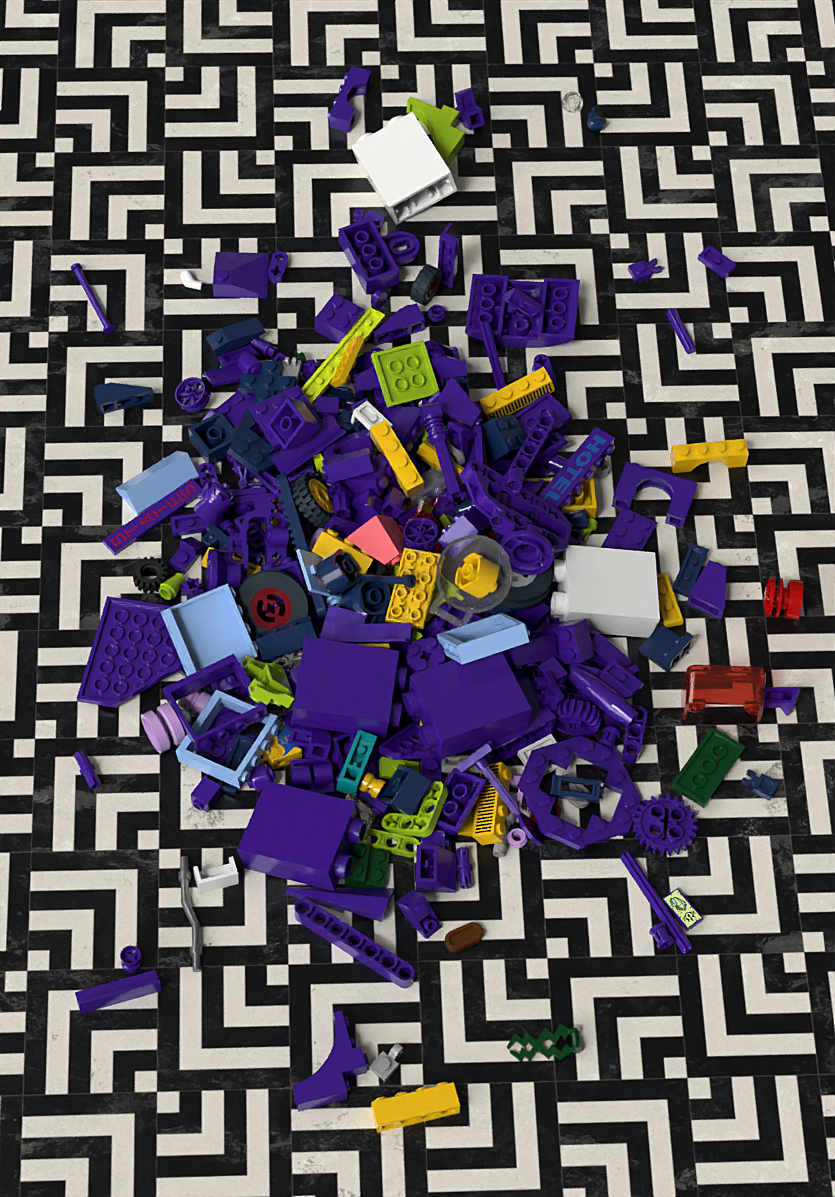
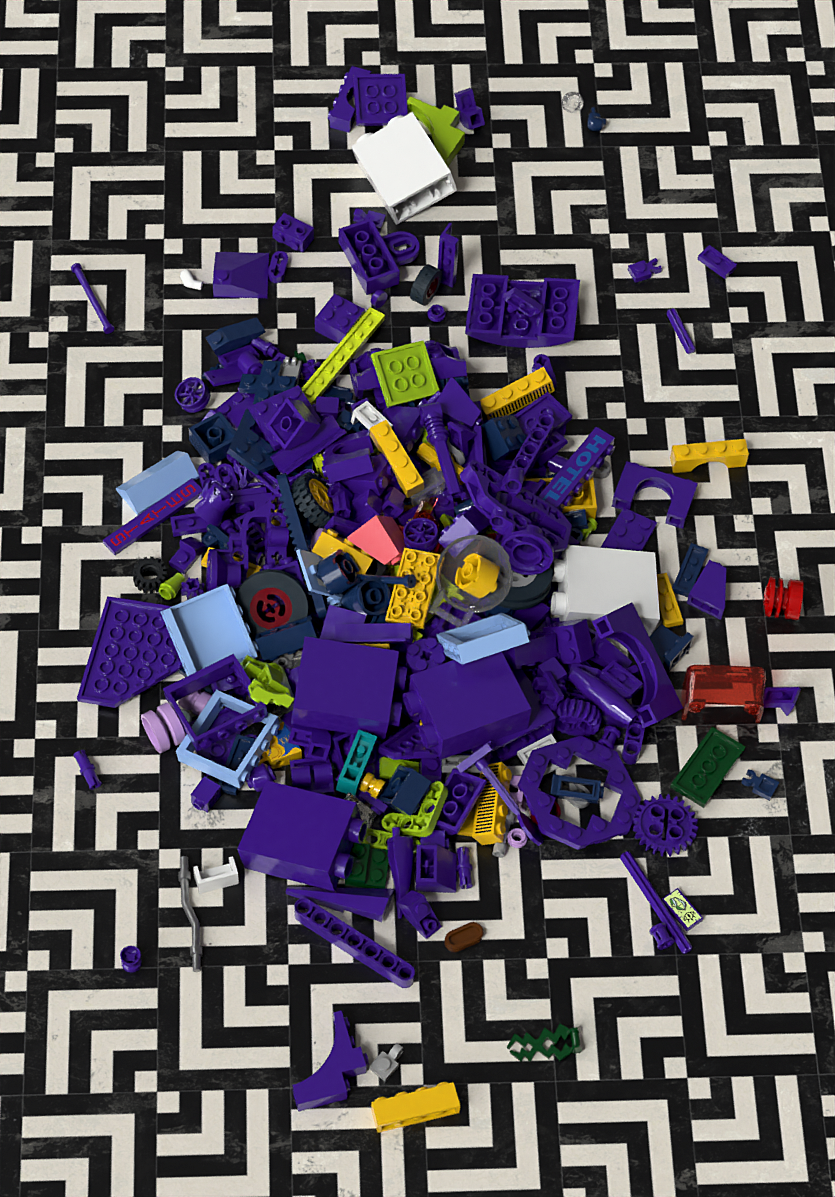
(118, 991): dark purple panel -> none
(119, 396): dark blue slope -> none
(230, 479): none -> dark purple plate
(293, 232): none -> dark purple brick
(348, 361): yellow plate -> none
(379, 98): none -> dark purple plate
(400, 861): none -> dark purple piece
(403, 323): dark purple slope -> none
(493, 355): dark purple axle -> none
(659, 694): none -> dark purple arch

